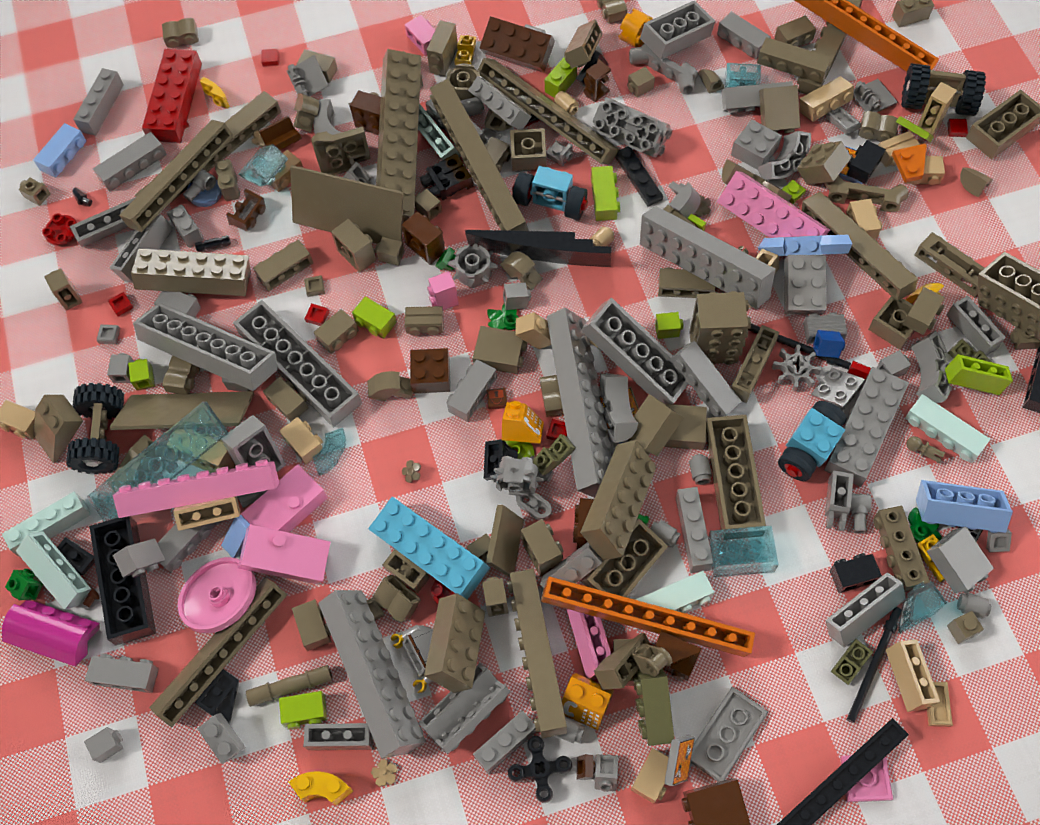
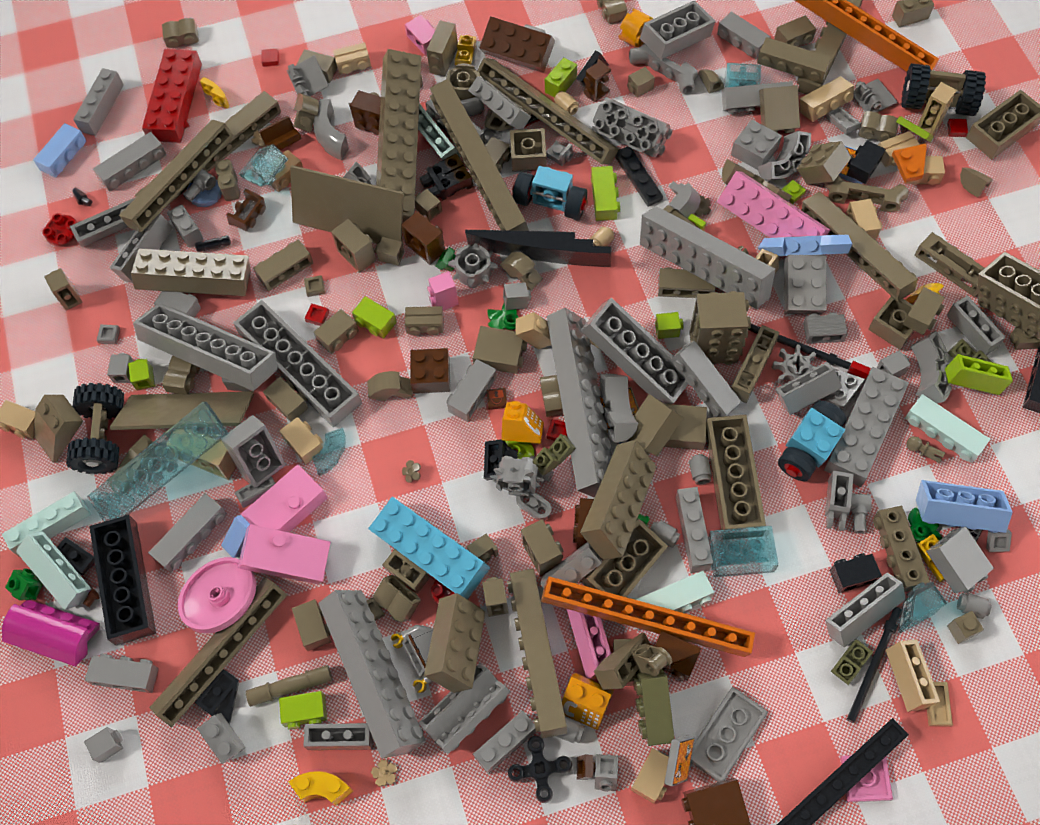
(31, 188): dark tan brick -> none
(120, 304): red tile -> none
(139, 557): light grey brick -> none
(196, 489): bright pink brick -> none
(206, 513): tan brick -> none
(340, 151): dark tan slope -> none
(352, 58): none -> tan brick
(504, 540): dark tan tile -> none
(583, 44): dark tan brick -> none
(808, 388): none -> light grey brick
(828, 343): blue brick -> none

